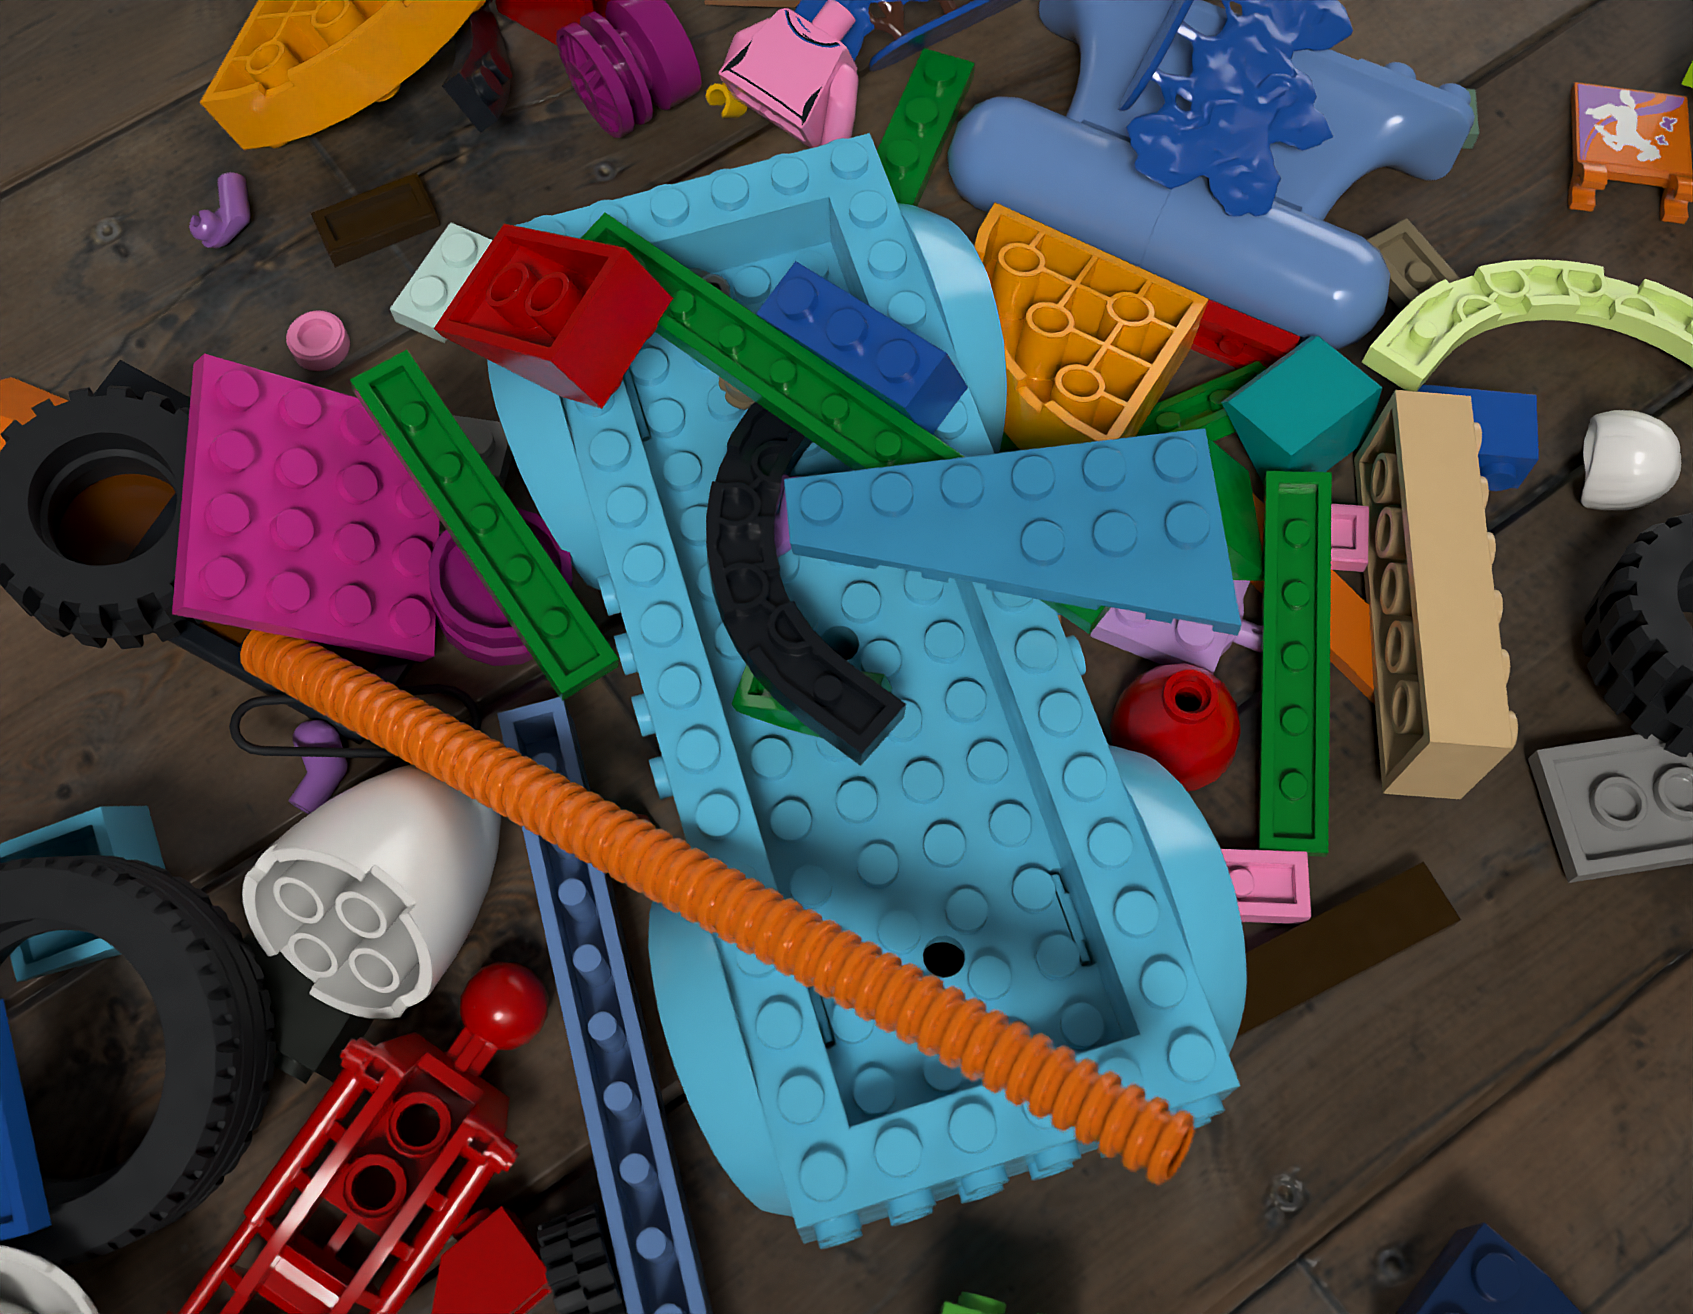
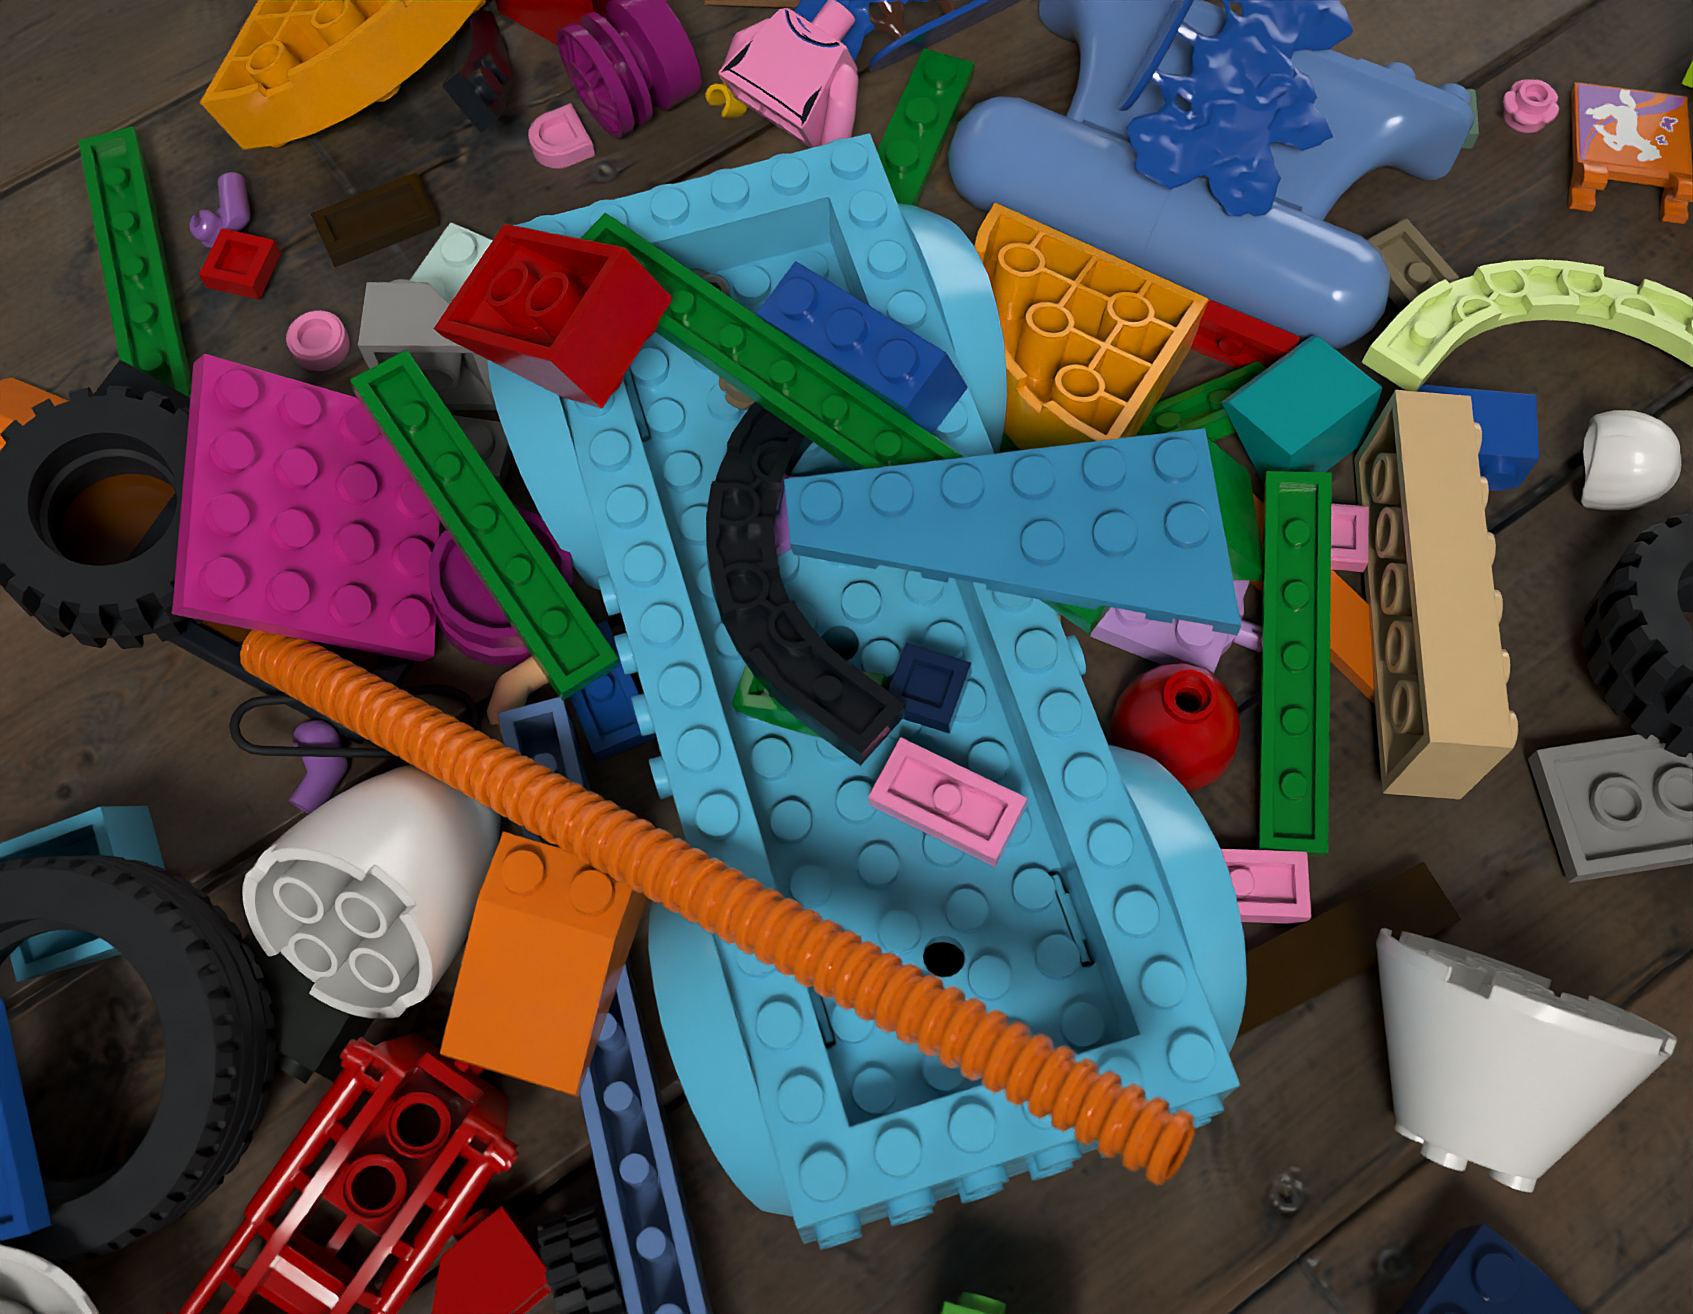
(134, 257): none -> green plate
(240, 263): none -> red plate
(403, 317): none -> light grey slope
(514, 687): none -> light nougat arm
(540, 965): none -> orange slope
(560, 138): none -> bright pink tile
(608, 710): none -> blue plate
(930, 686): none -> dark blue plate
(947, 801): none -> bright pink plate
(1497, 1062): none -> white cone
(1530, 105): none -> bright pink plate

